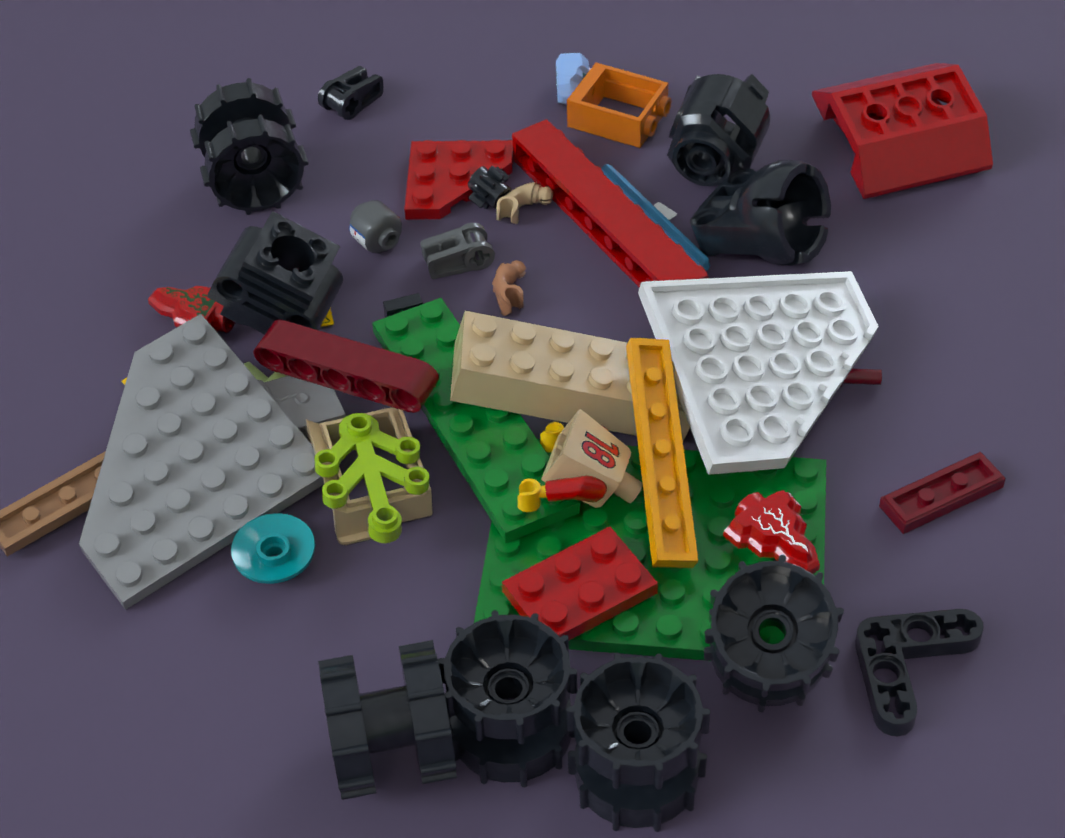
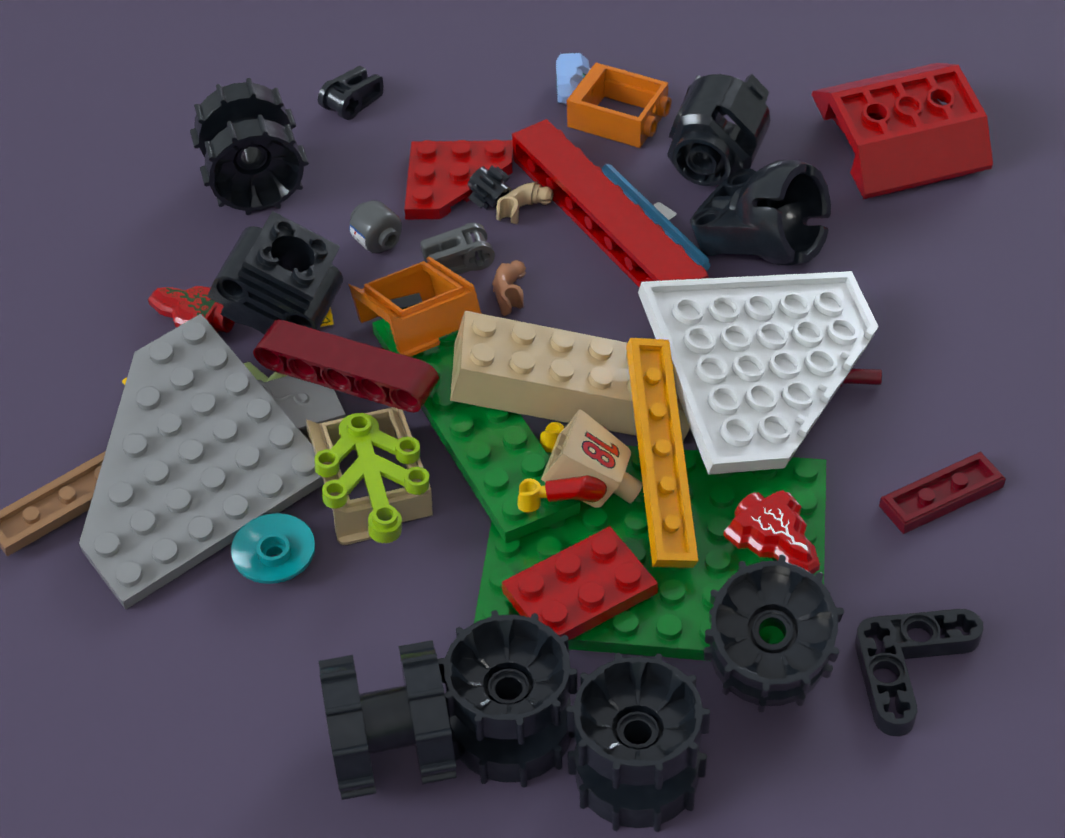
(421, 325): none -> orange piece

